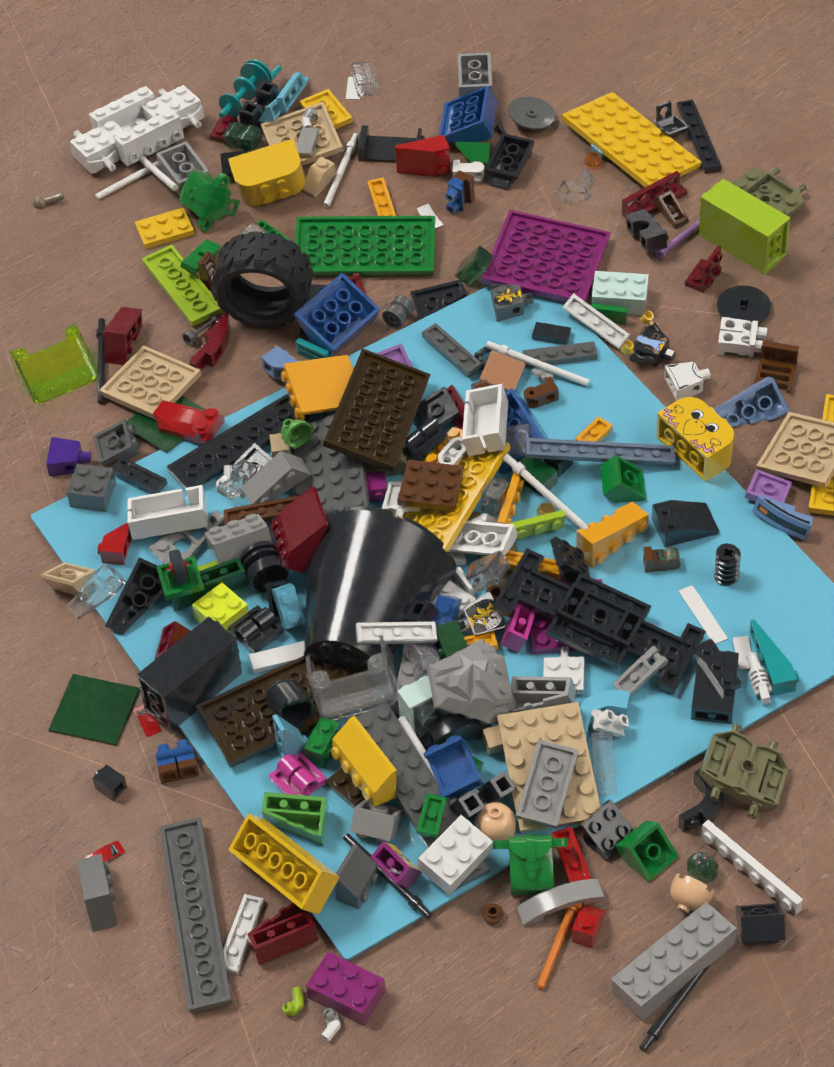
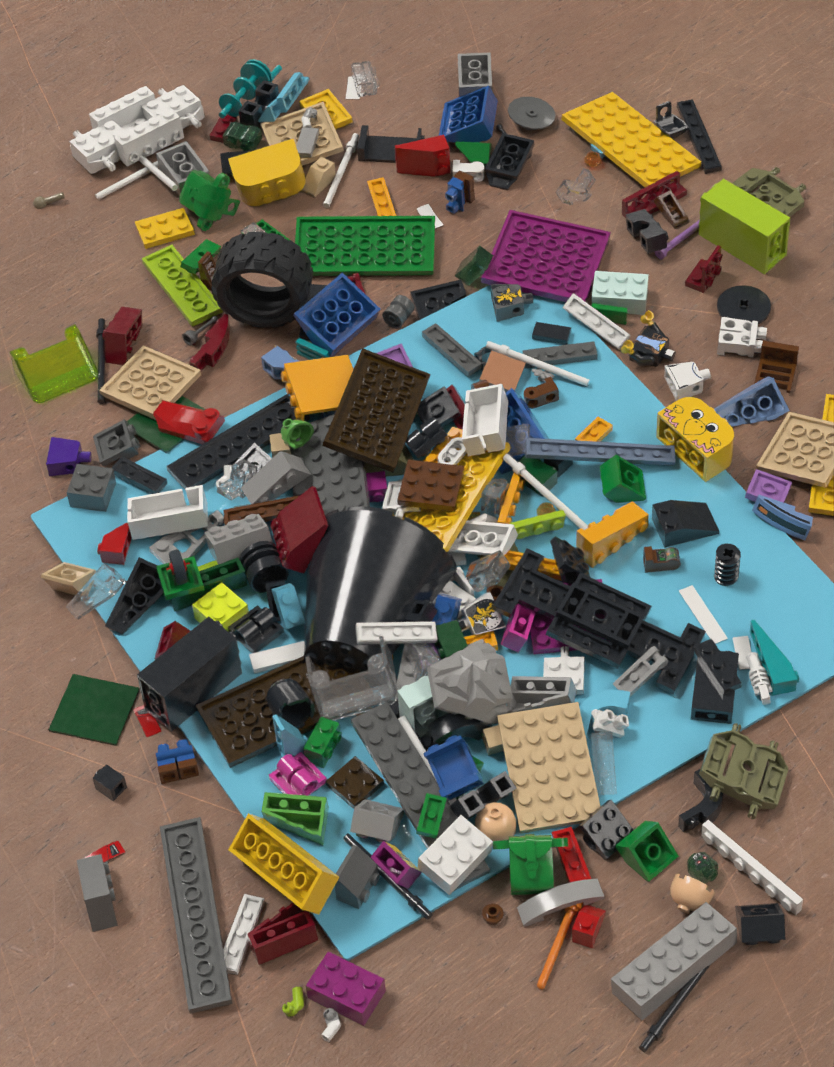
(365, 763): yellow slope -> none
(547, 784): light grey plate -> none

